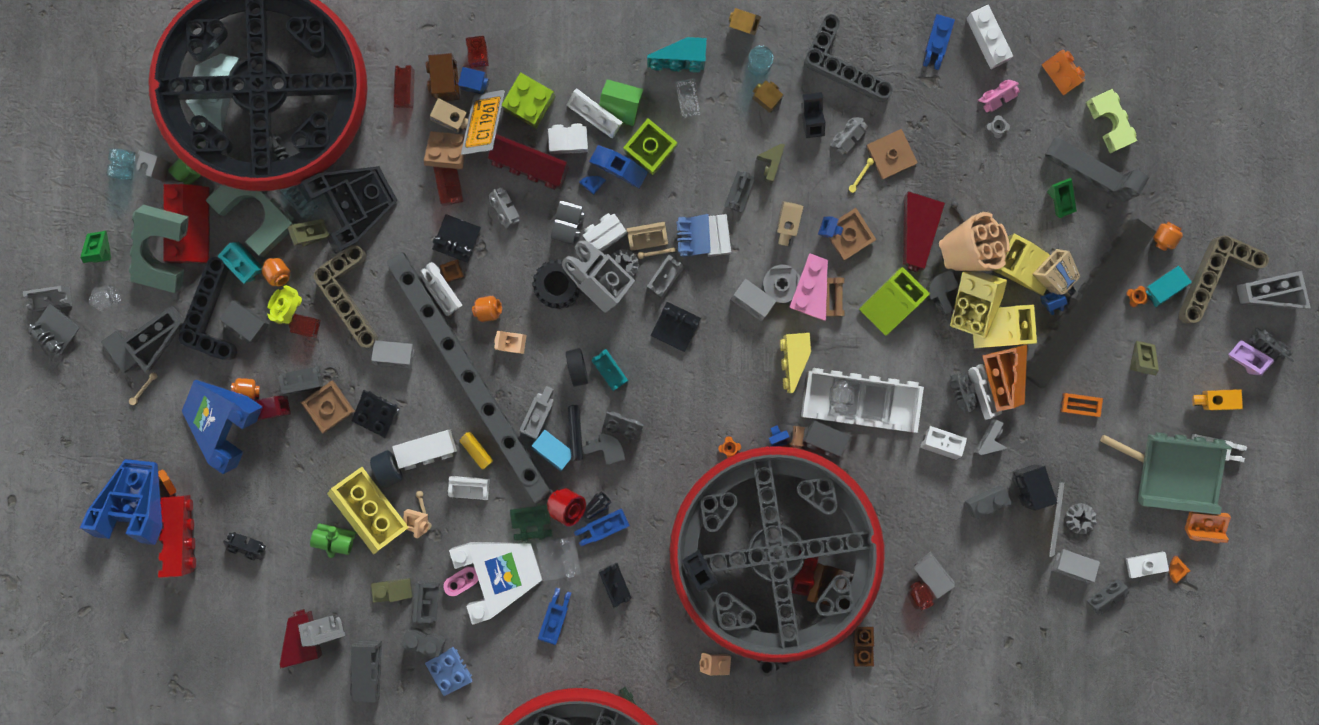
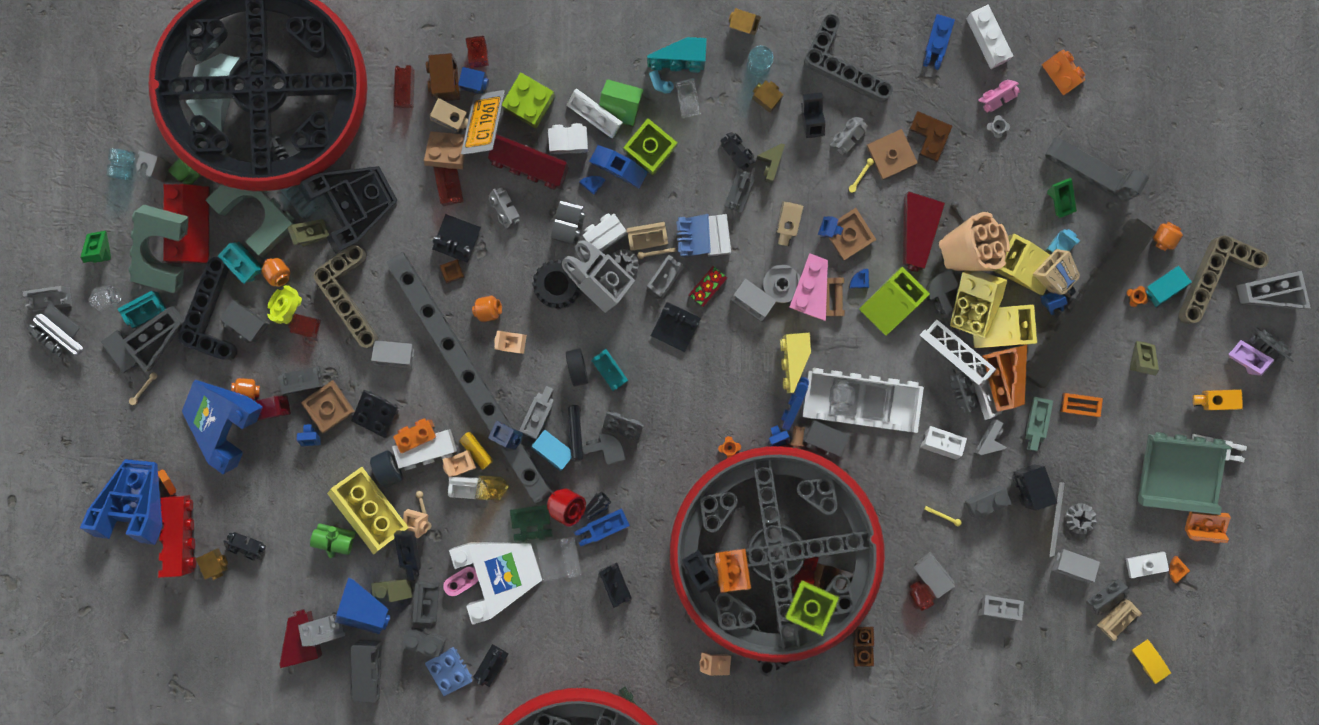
(57, 334): none -> axle
(142, 309): none -> teal hinge
(212, 564): none -> pearl gold brick
(309, 437): none -> blue tile
(361, 609): none -> blue slope
(408, 553): none -> black hinge
(412, 437): none -> orange bracket
(440, 289): white hinge -> none
(458, 464): none -> light nougat bracket
(490, 488): none -> clear yellow slope
(490, 665): none -> black hinge
(505, 435): none -> dark blue bracket
(554, 619): blue hinge -> none
(660, 85): none -> medium azure arm
(707, 286): none -> tile
(732, 570): none -> orange bracket
(743, 154): none -> black hinge
(795, 402): none -> blue hinge
(812, 607): none -> lime brick
(860, 280): none -> blue tile
(935, 133): none -> reddish brown plate
(953, 358): none -> white fence
(957, 522): none -> light yellow hinge
(1001, 608): none -> light grey hinge
(1038, 422): none -> sand green hinge
(1064, 240): none -> medium azure bracket
(1108, 105): yellowish green arch -> none
(1119, 619): none -> tan hinge
(1123, 448): tan bar -> none
(1151, 661): none -> yellow slope

